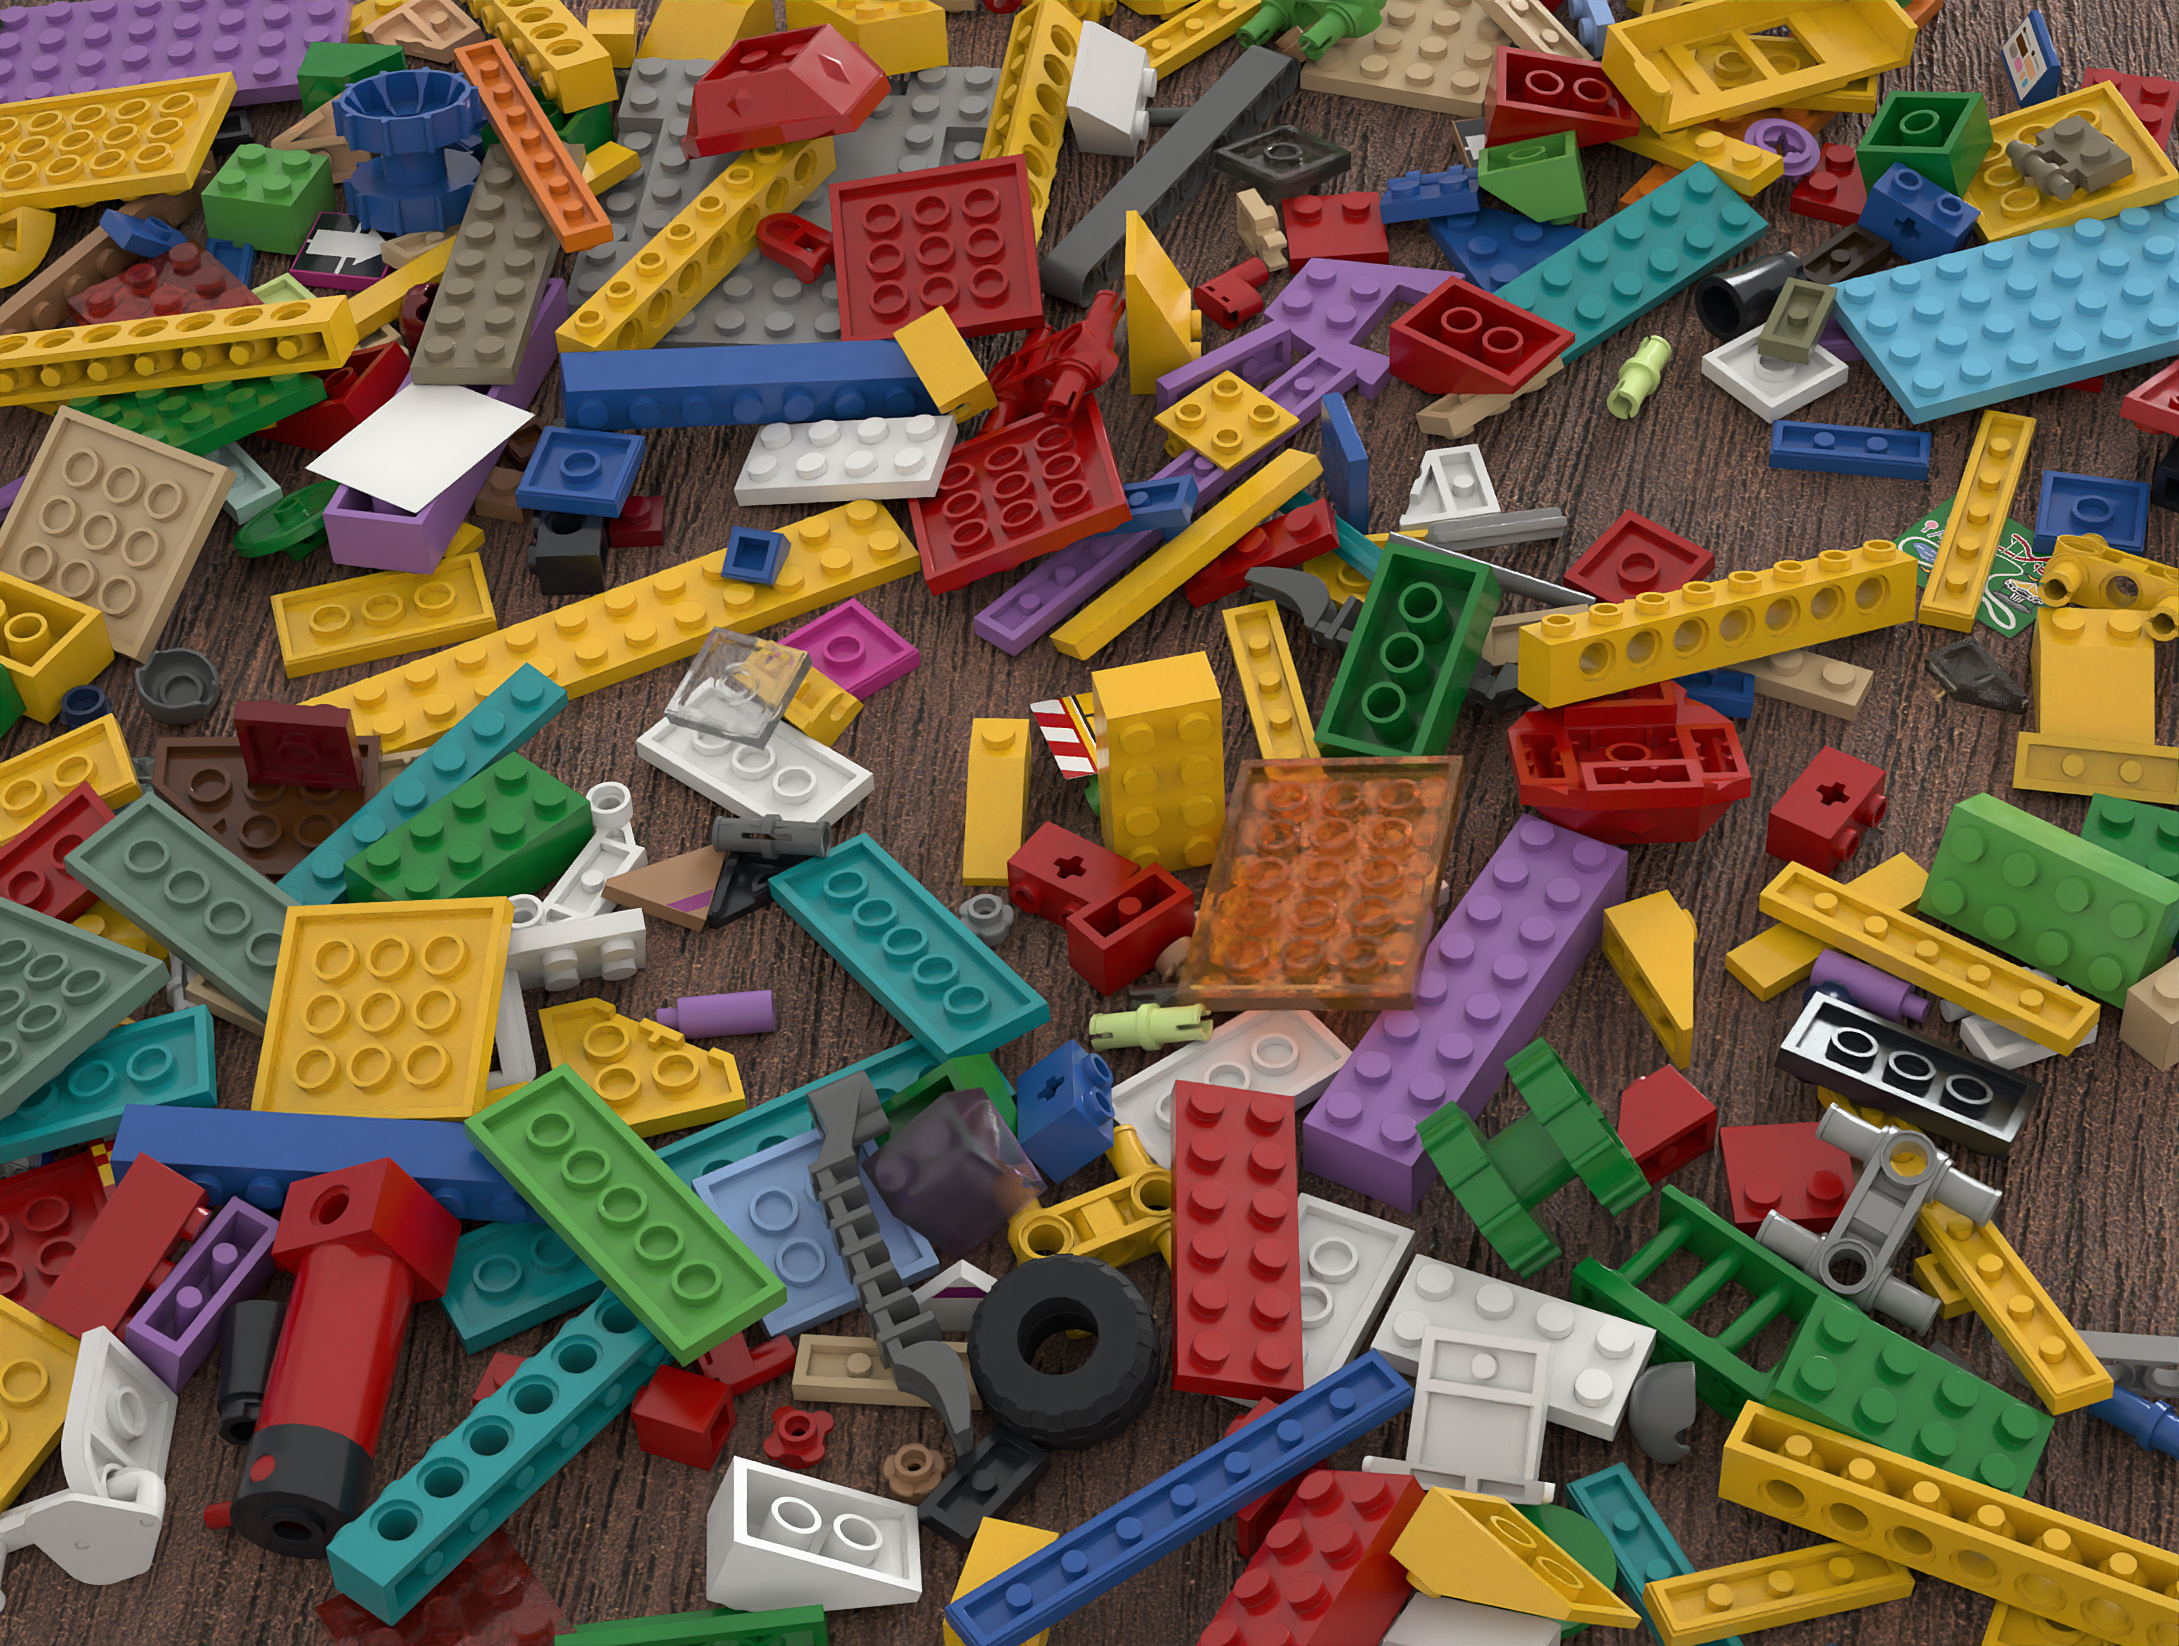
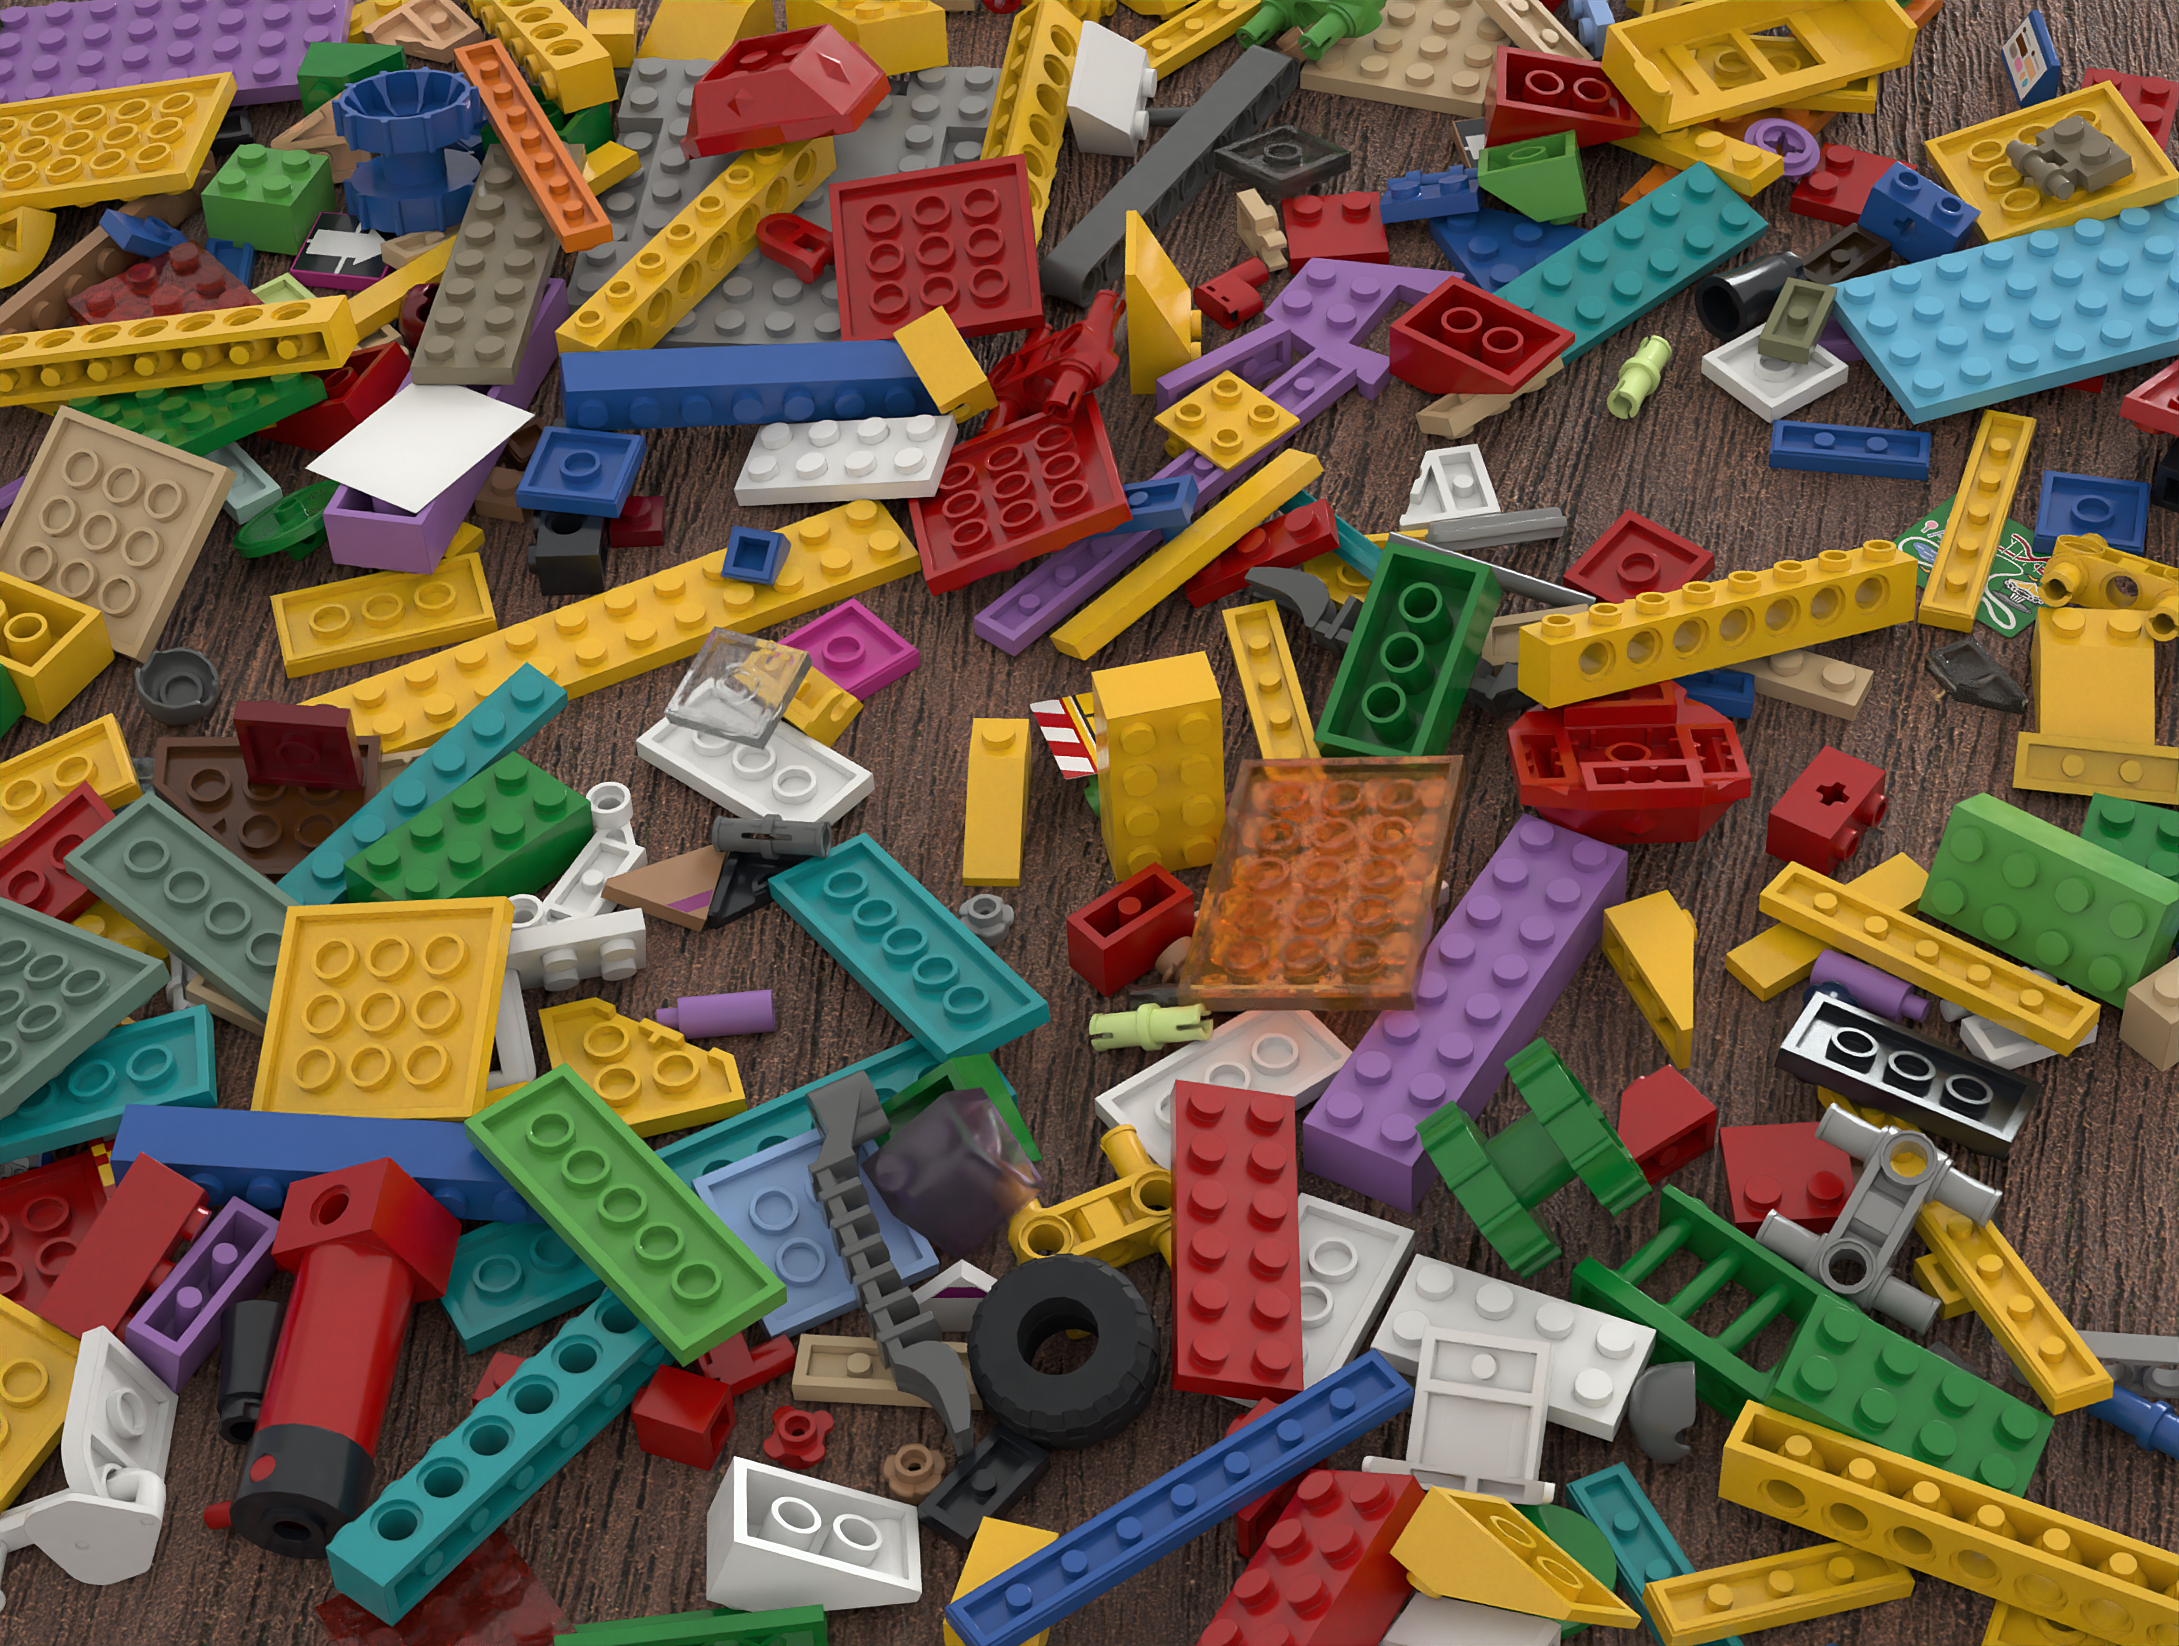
(83, 706): dark blue plate -> none
(1063, 873): red brick -> none
(1065, 1110): blue brick -> none
(1344, 463): blue tile -> none
(1931, 133): green brick -> none

